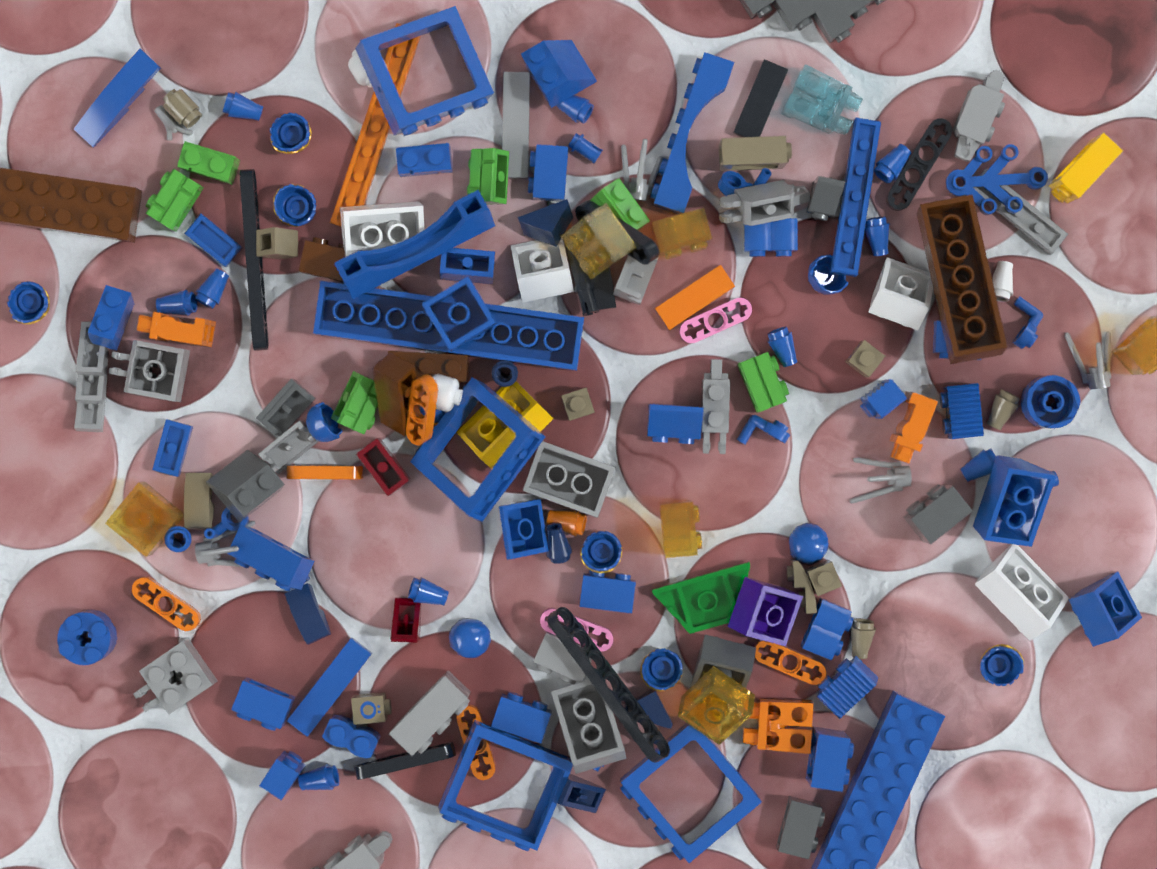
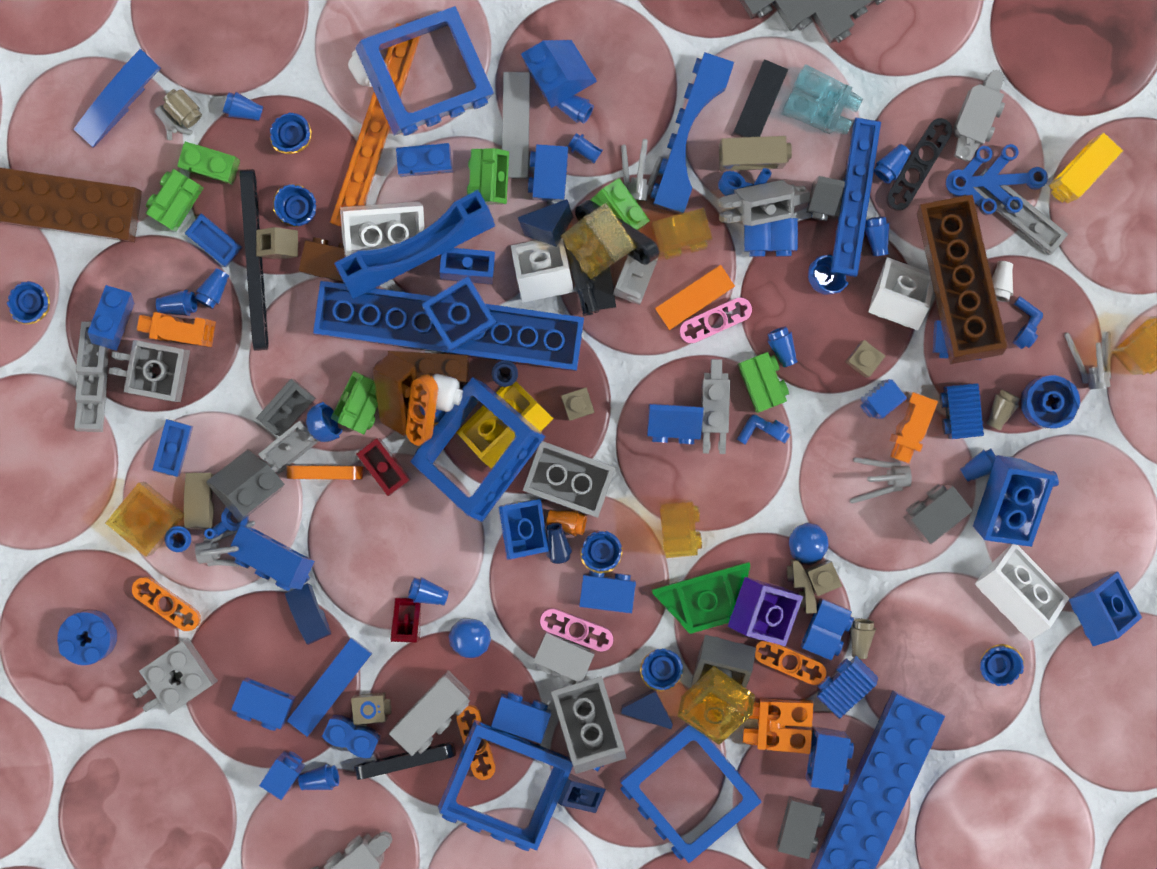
(598, 679): black beam -> none

